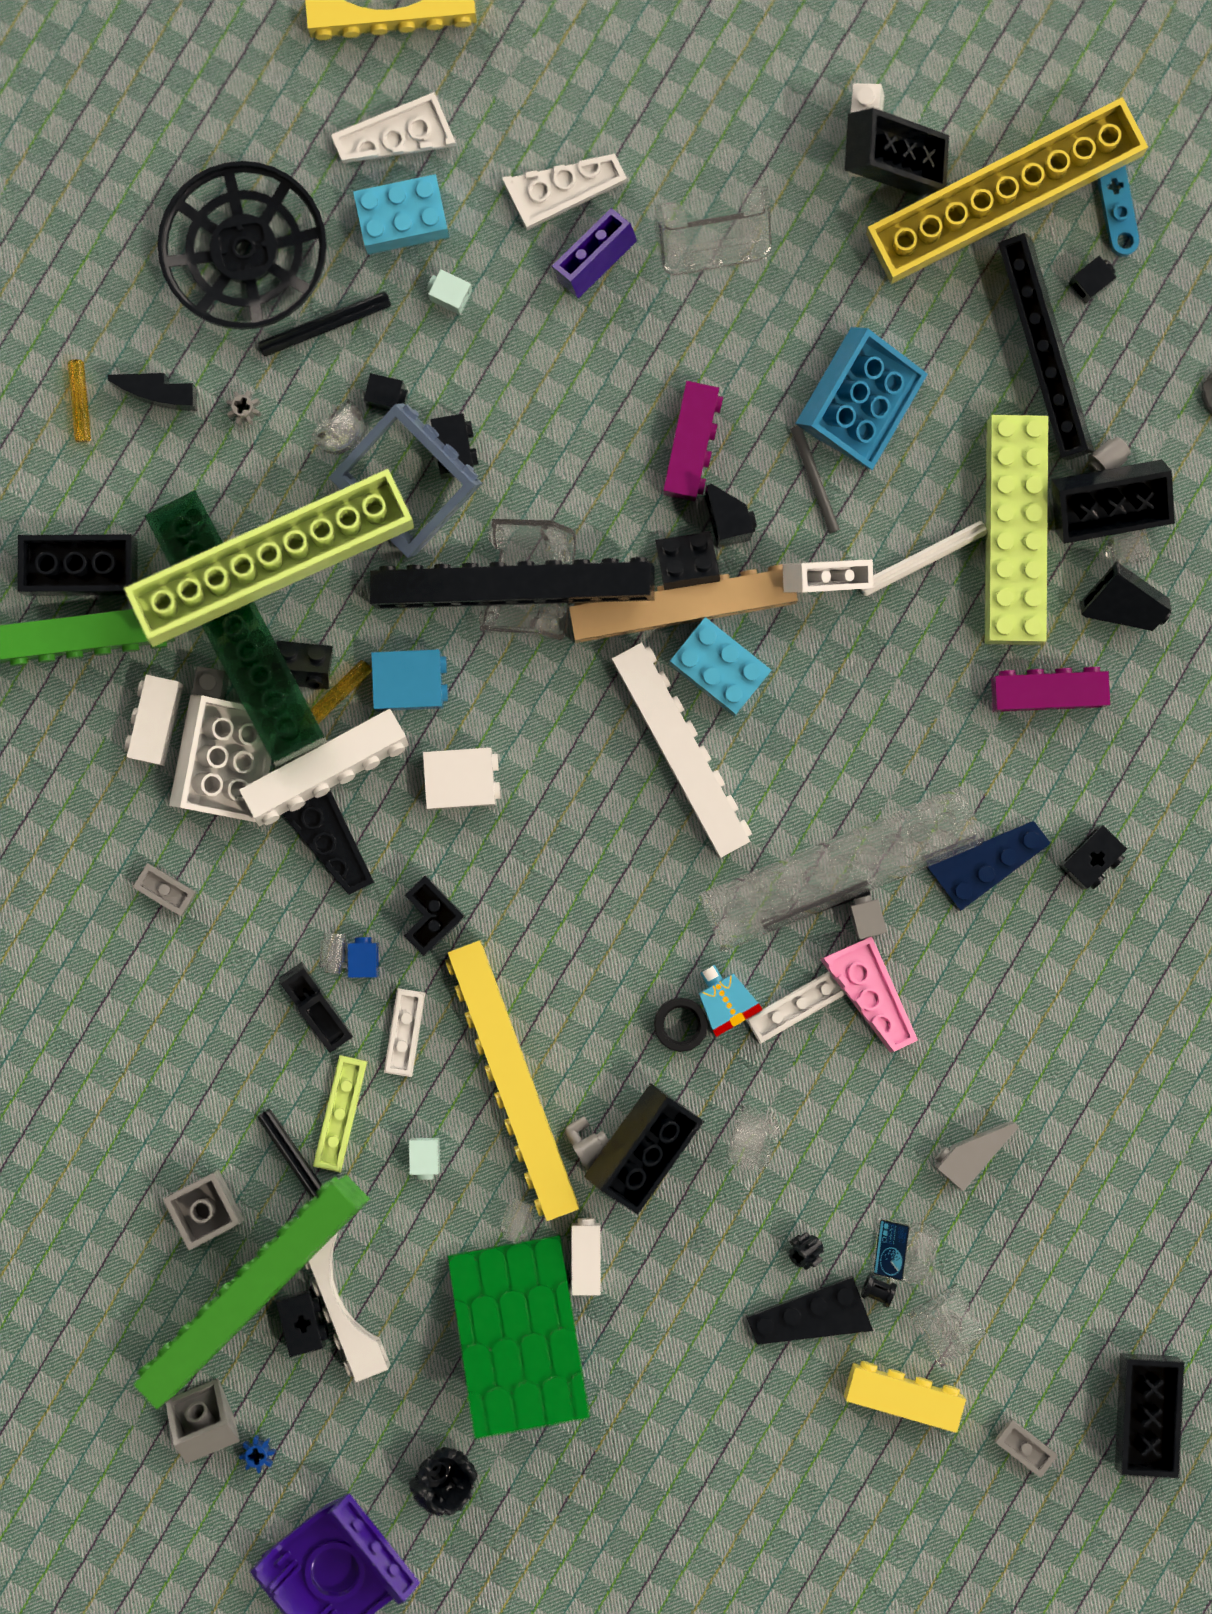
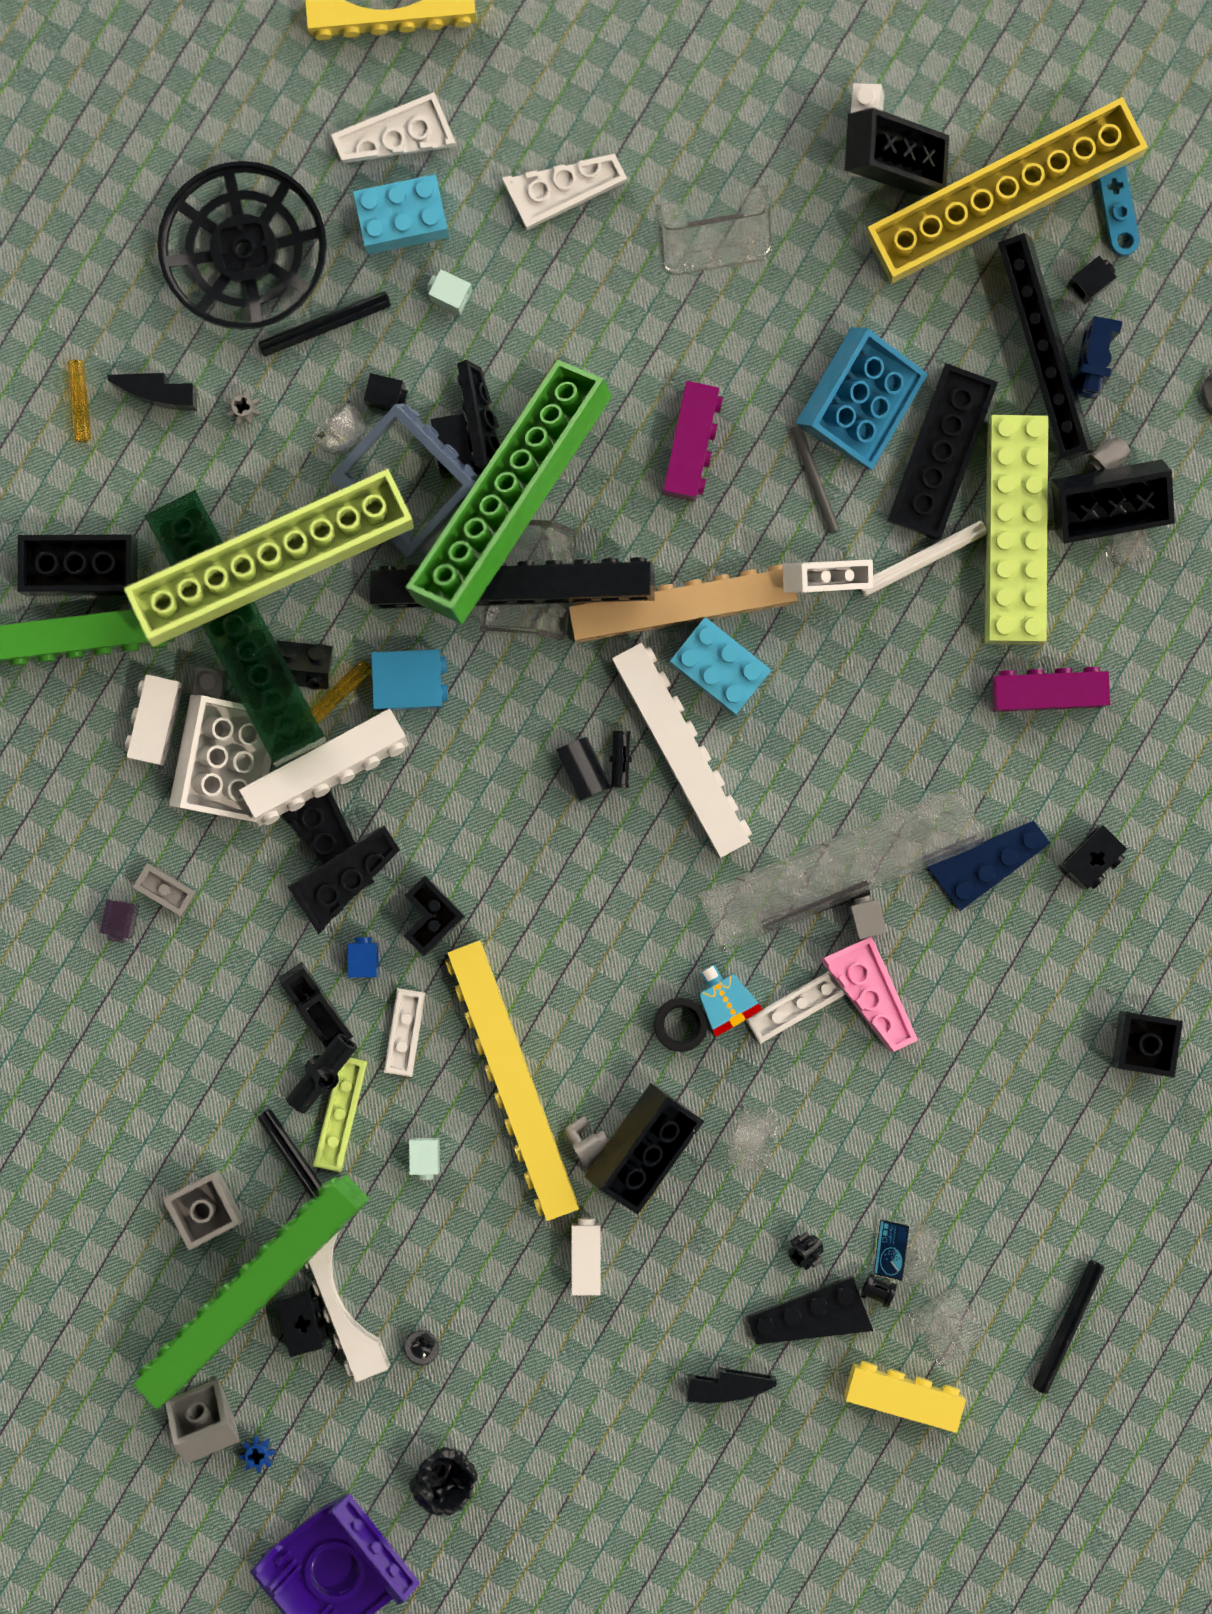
(119, 920): none -> clear purple brick
(321, 1073): none -> black piece
(334, 953): clear brick -> none
(335, 882): none -> black wing
(421, 1347): none -> black hat
(461, 778): white brick -> none
(479, 417): none -> black wing
(509, 491): none -> bright green brick
(517, 1220): clear brick -> none
(518, 1337): green piece -> none
(583, 768): none -> black brick
(594, 253): dark purple brick -> none
(620, 759): none -> black pin
(687, 560): black plate -> none
(728, 517): black slope -> none
(728, 1386): none -> black slope
(942, 452): none -> black plate
(968, 1157): light grey slope -> none
(1025, 1448): light grey plate -> none
(1068, 1327): none -> black axle
(1095, 355): none -> dark blue hips
(1126, 600): black slope -> none
(1147, 1044): none -> black brick
(1149, 1415): black brick -> none

